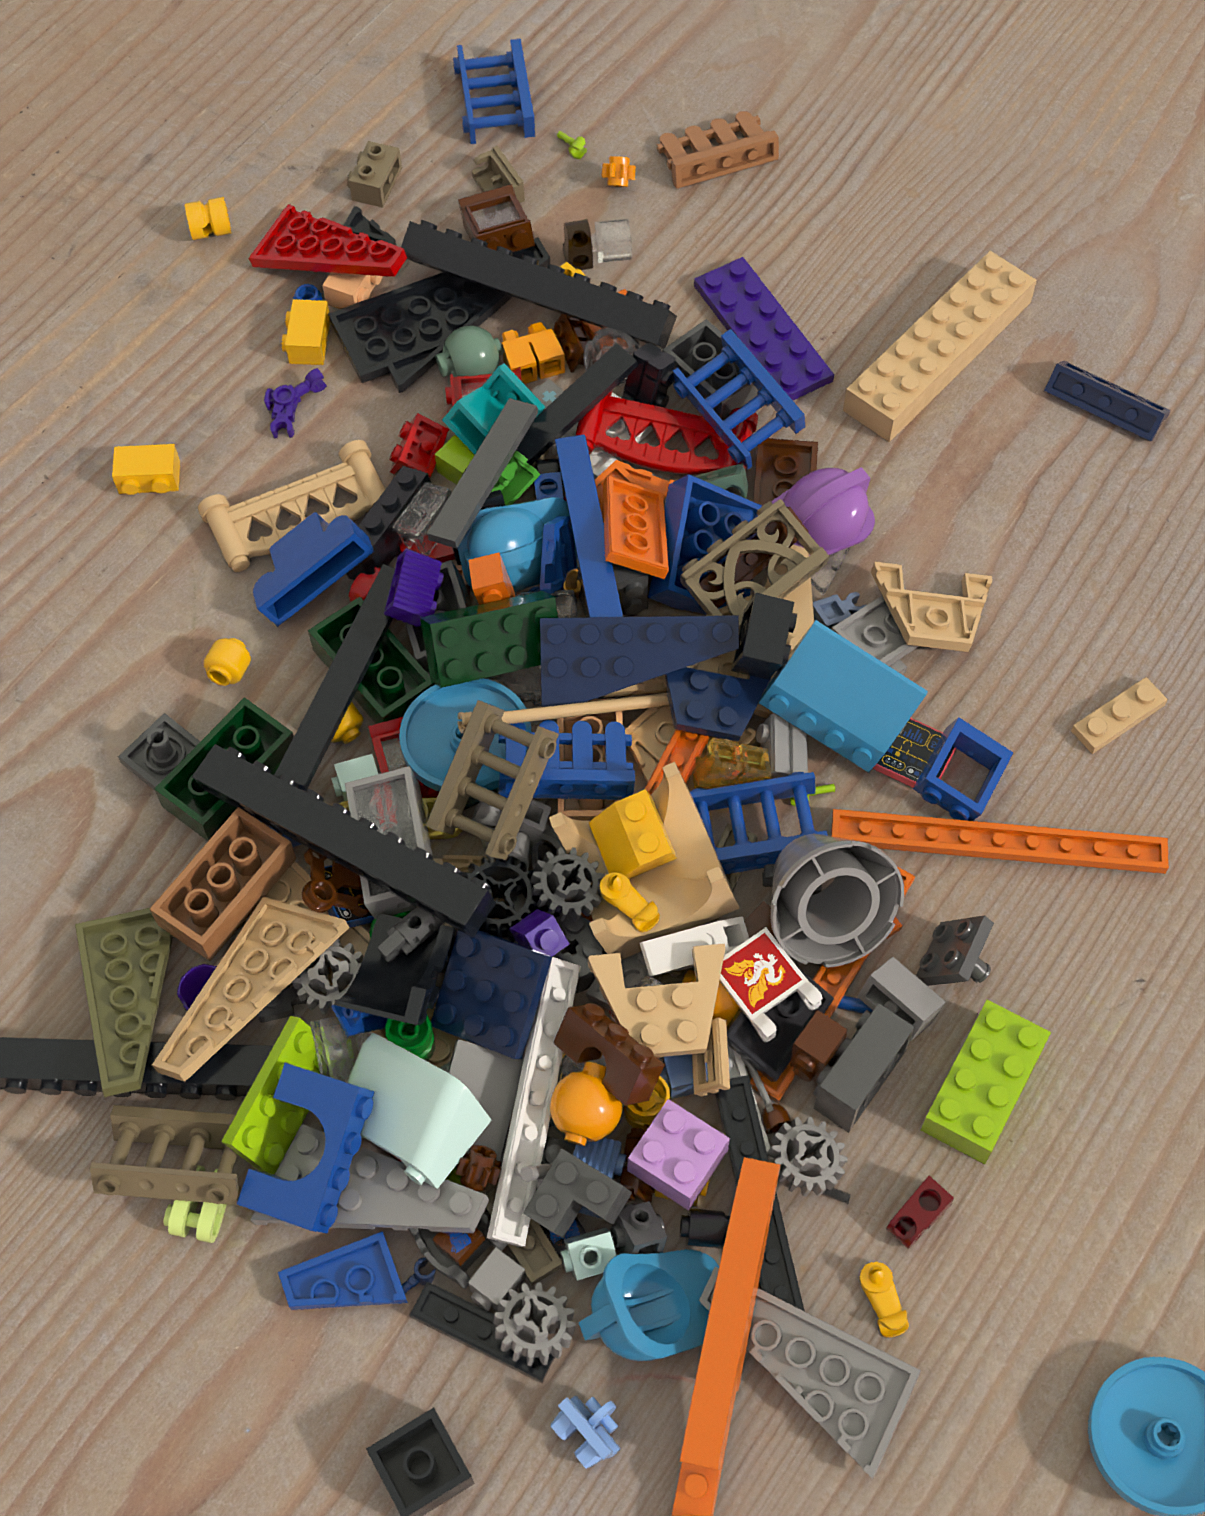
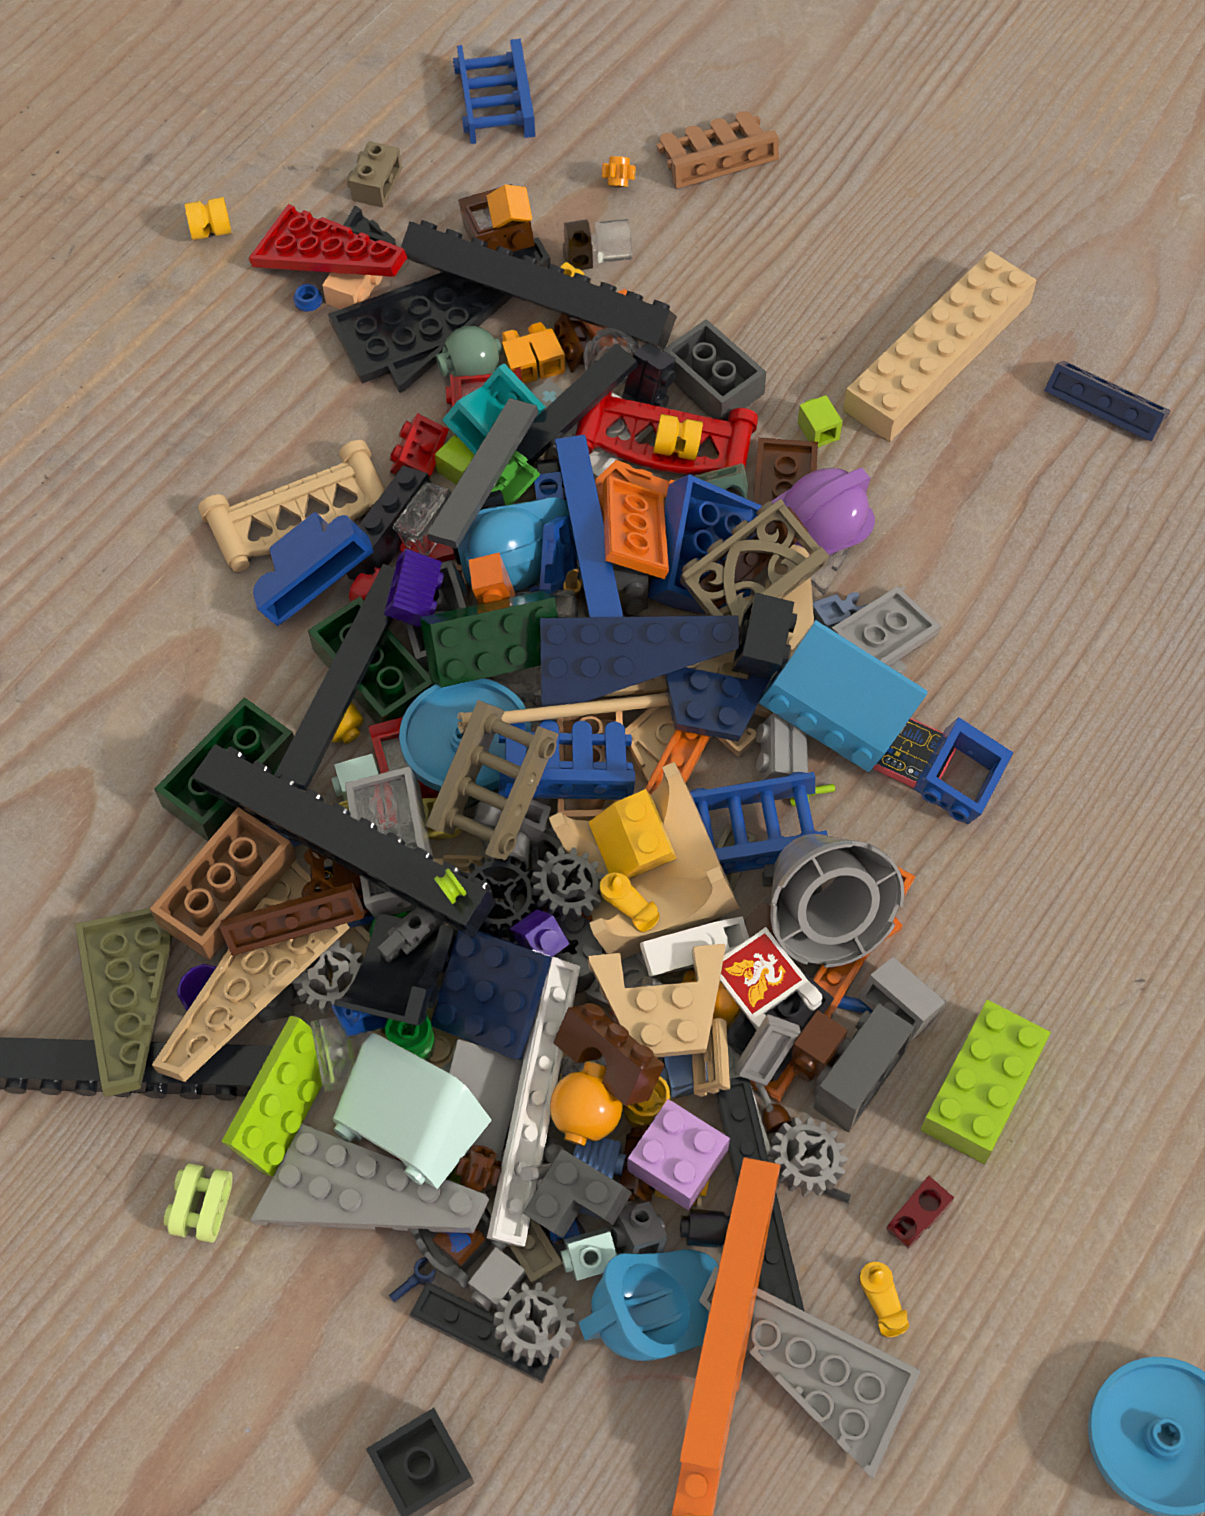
(146, 469): yellow brick -> none
(158, 750): dark grey plate -> none
(162, 1129): dark tan fence -> none
(227, 661): yellow head -> none
(287, 398): dark purple piece -> none
(292, 919): none -> reddish brown plate
(307, 332): yellow brick -> none
(314, 1198): blue arch -> none
(345, 1277): blue wing -> none
(450, 886): none -> lime bush
(497, 173): dark tan hinge -> none
(508, 205): none -> light orange panel
(576, 146): lime hand -> none
(576, 1416): light blue hips -> none
(668, 431): none -> yellow wheel
(730, 765): clear yellow hips -> none
(750, 372): blue fence -> none
(764, 327): dark purple plate -> none
(767, 1049): none -> light grey tile
(819, 421): none -> lime brick
(933, 618): tan wing -> none
(956, 952): dark grey plate -> none
(1003, 841): orange plate -> none
(1119, 715): tan plate -> none

